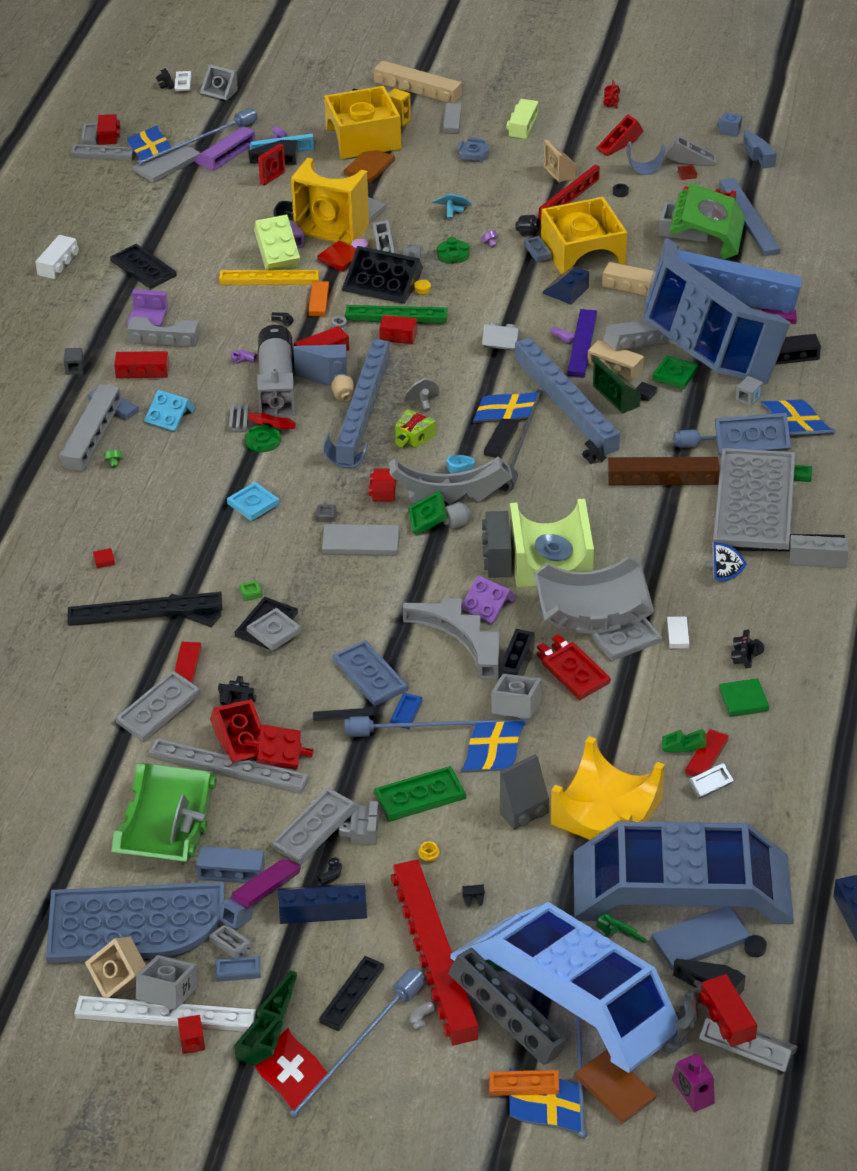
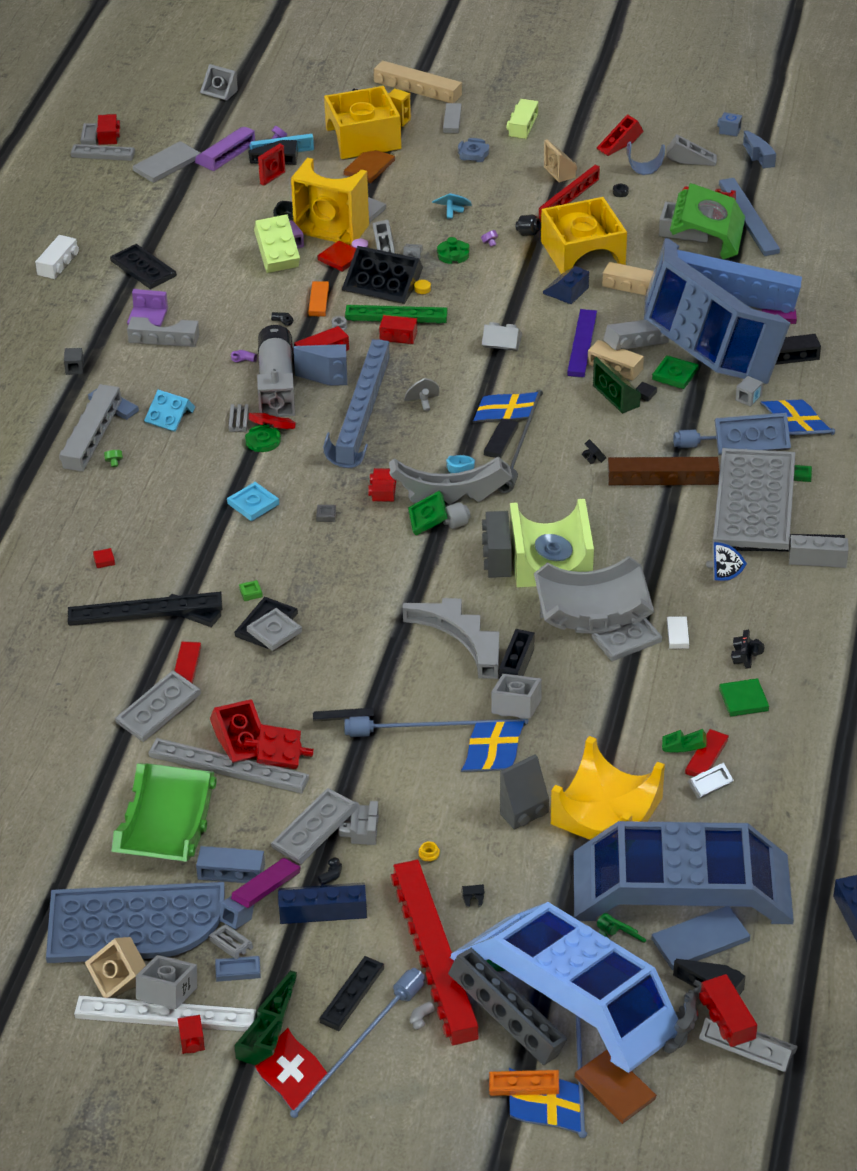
(142, 364): red brick -> none
(153, 143): flag -> none
(166, 79): black tile -> none
(183, 81): white slope -> none
(189, 815): light grey shield -> none
(236, 690): black hips -> none
(268, 277): yellow tile -> none
(343, 387): tan head -> none
(360, 539): light grey tile -> none
(370, 672): sand blue tile -> none
(406, 709): blue tile -> none
(414, 429): lime torso -> none
(419, 793): green tile -> none
(486, 599): medium lavender bracket -> none
(537, 249): sand blue plate -> none
(562, 334): medium lavender arm -> none
(567, 396): sand blue brick -> none
(572, 667): red tile -> none
(611, 95): red hinge -> none
(687, 172): clear red tile -> none
(694, 1082): magenta torso -> none
(755, 946): black tile -> none

